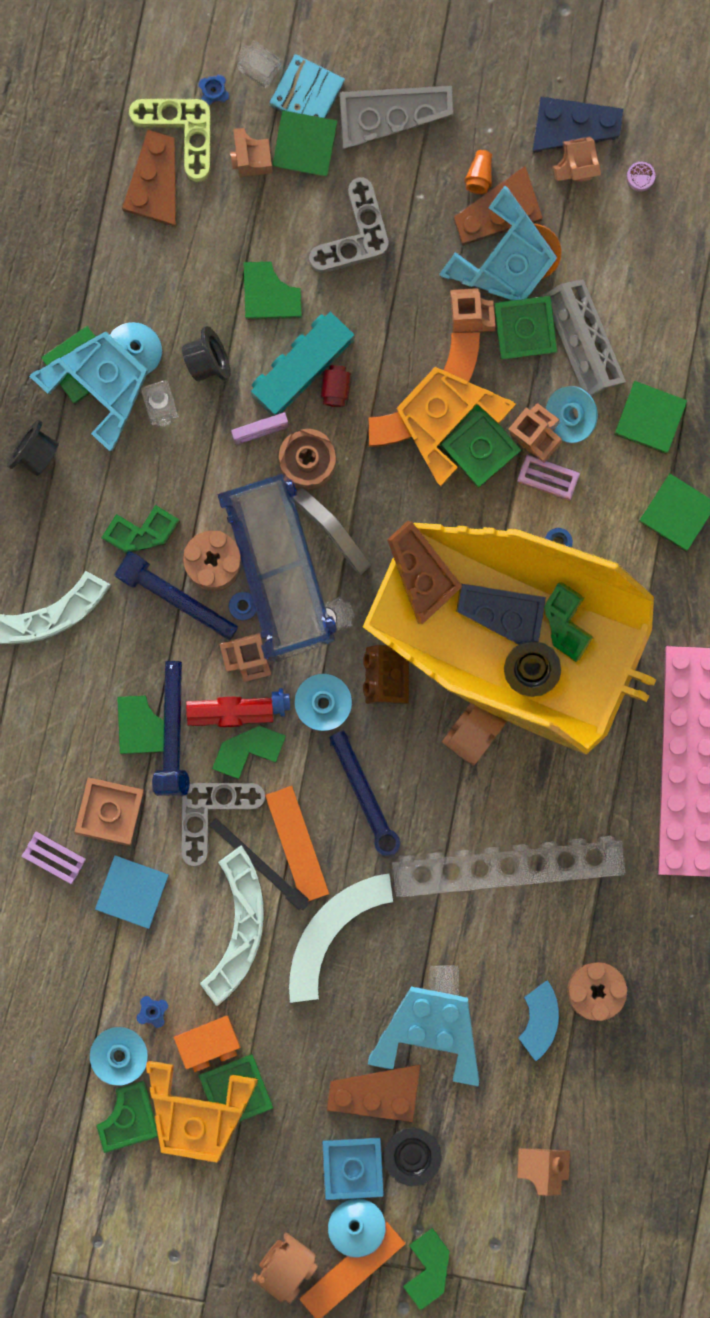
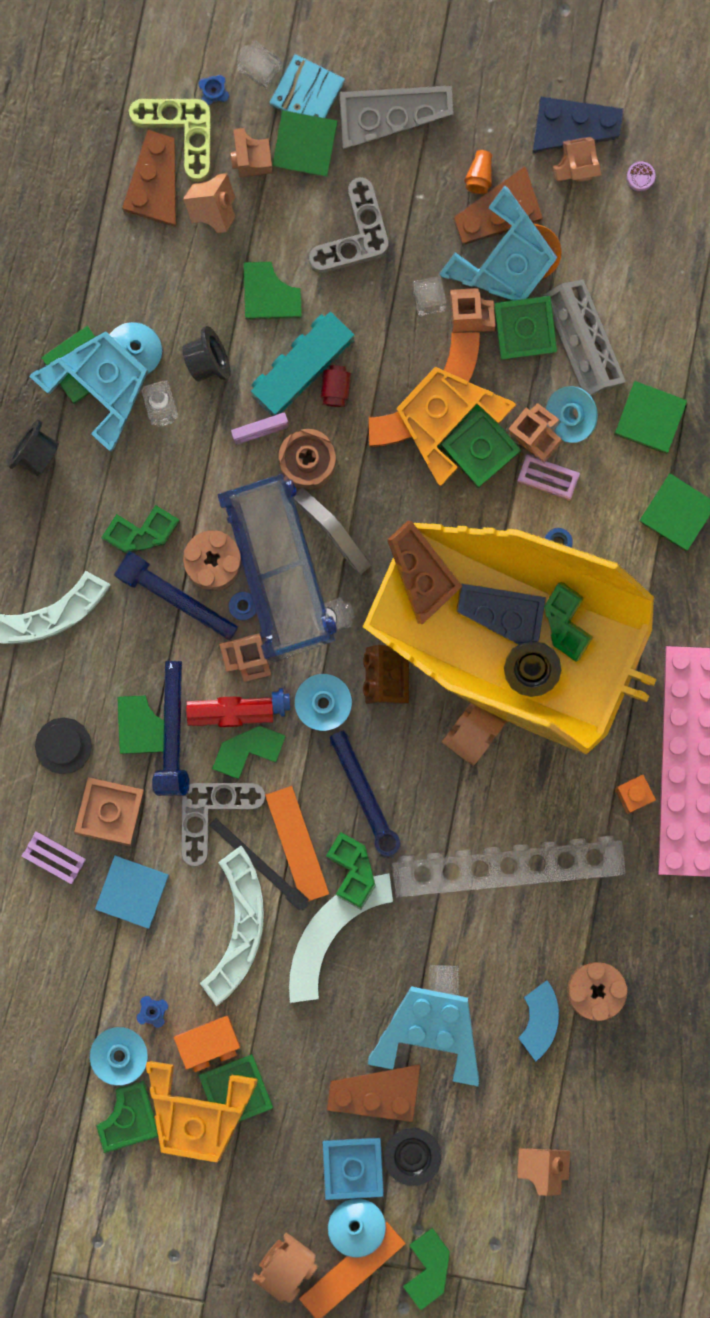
(63, 745): none -> black piece
(211, 203): none -> nougat brick
(360, 880): none -> green tile
(429, 296): none -> clear brick
(635, 794): none -> orange brick

